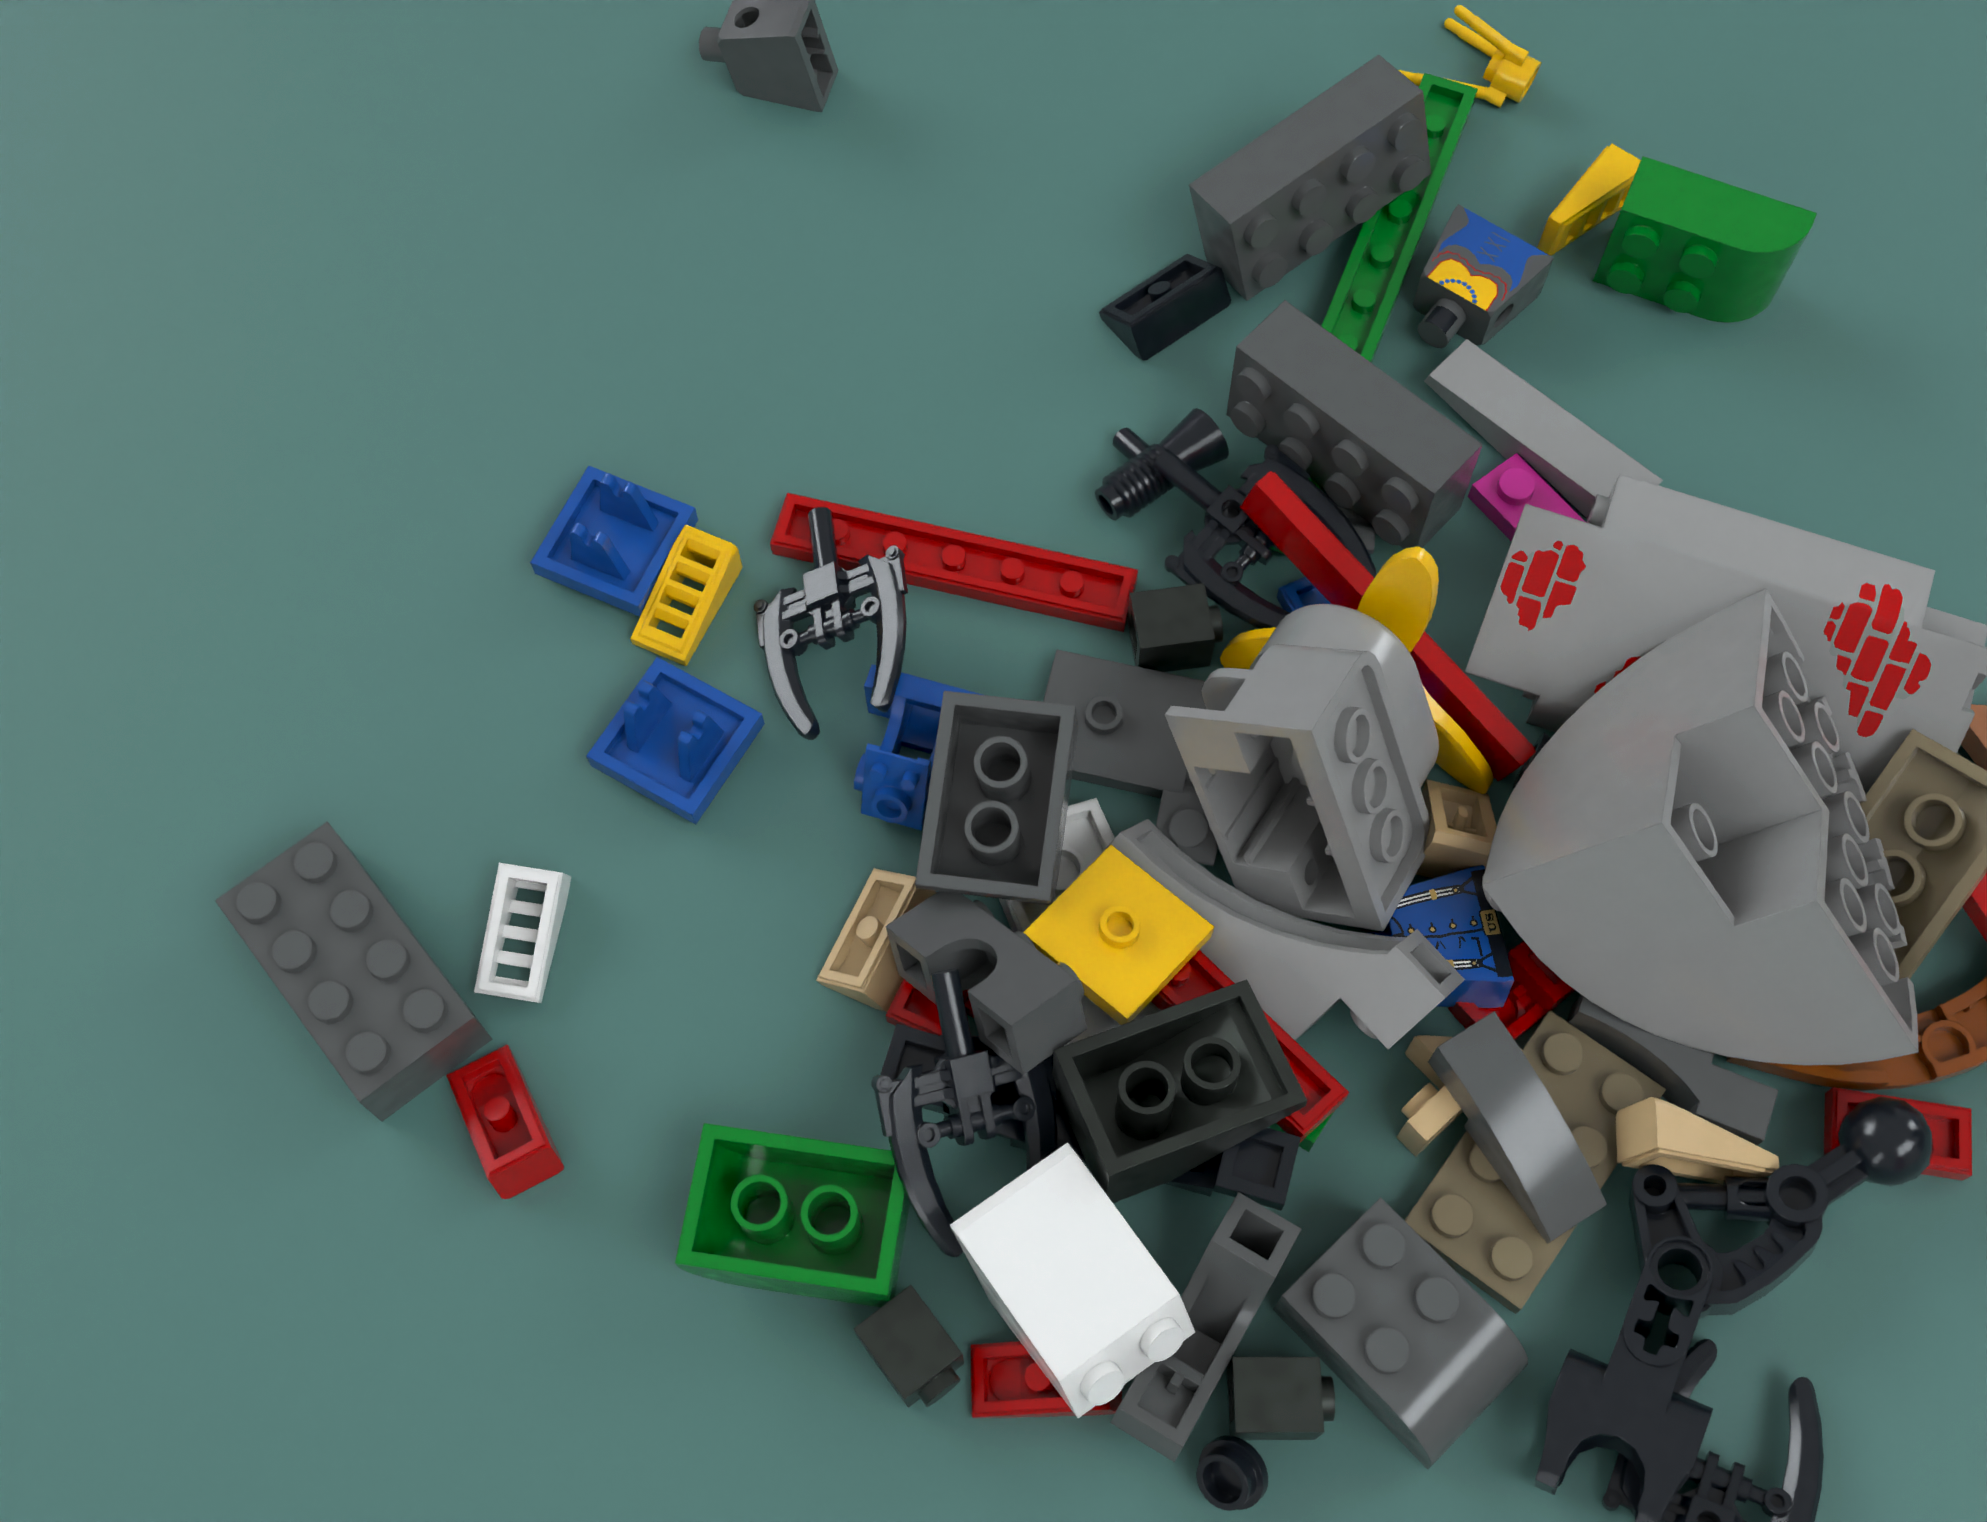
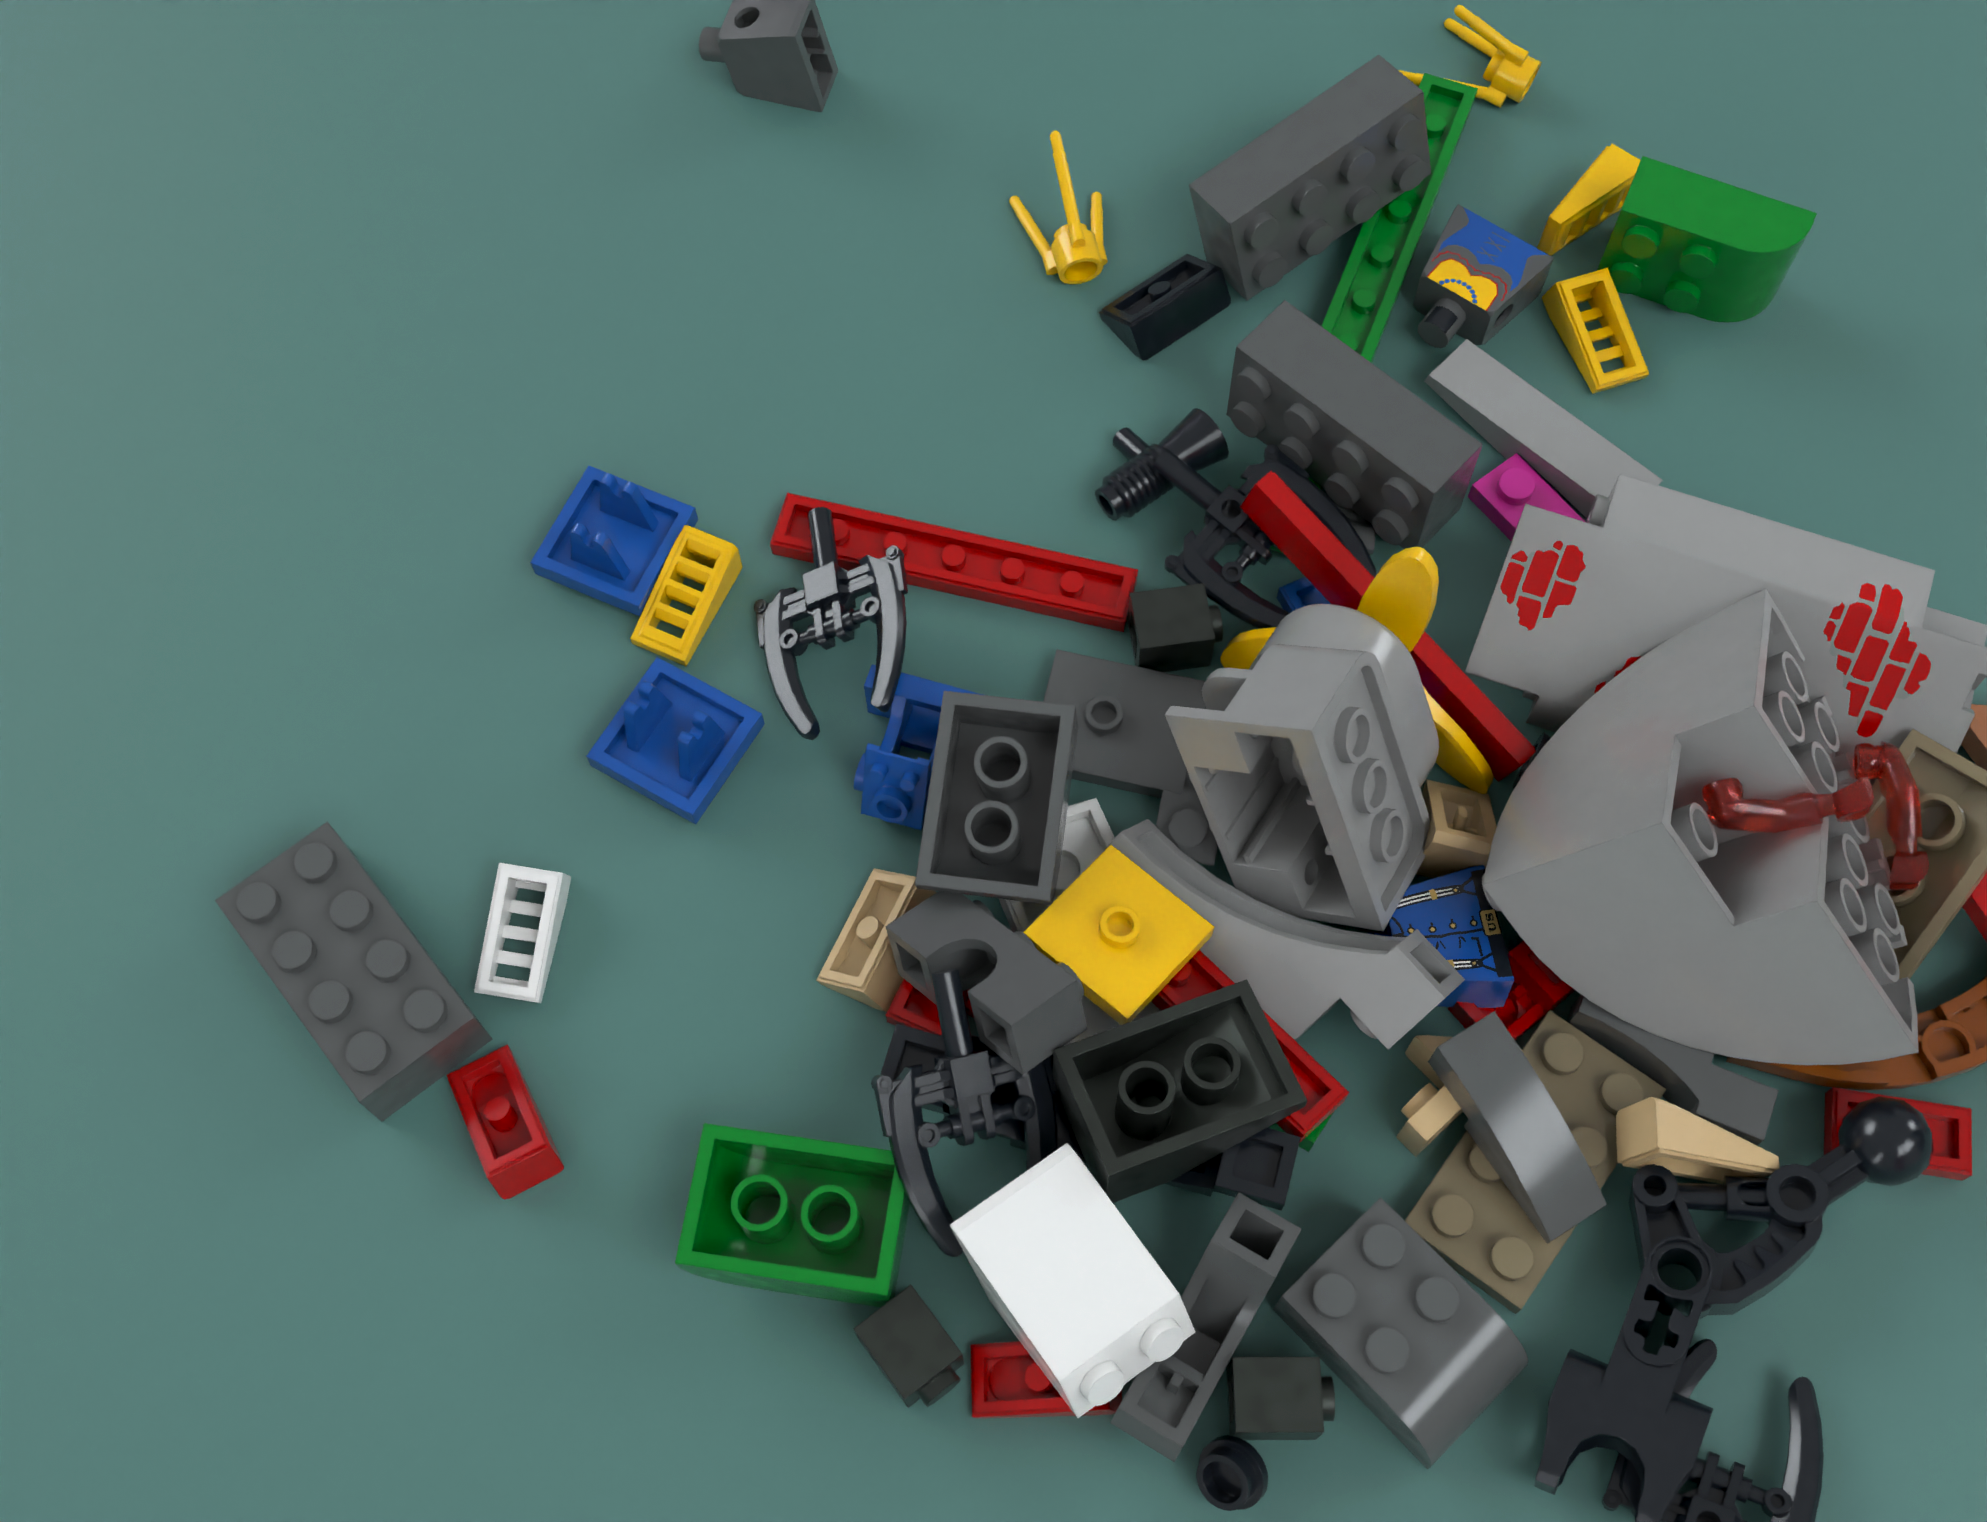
(1076, 251): none -> yellow plant
(1606, 307): none -> yellow slope
(1732, 812): none -> clear red arm
(1902, 809): none -> clear red arm

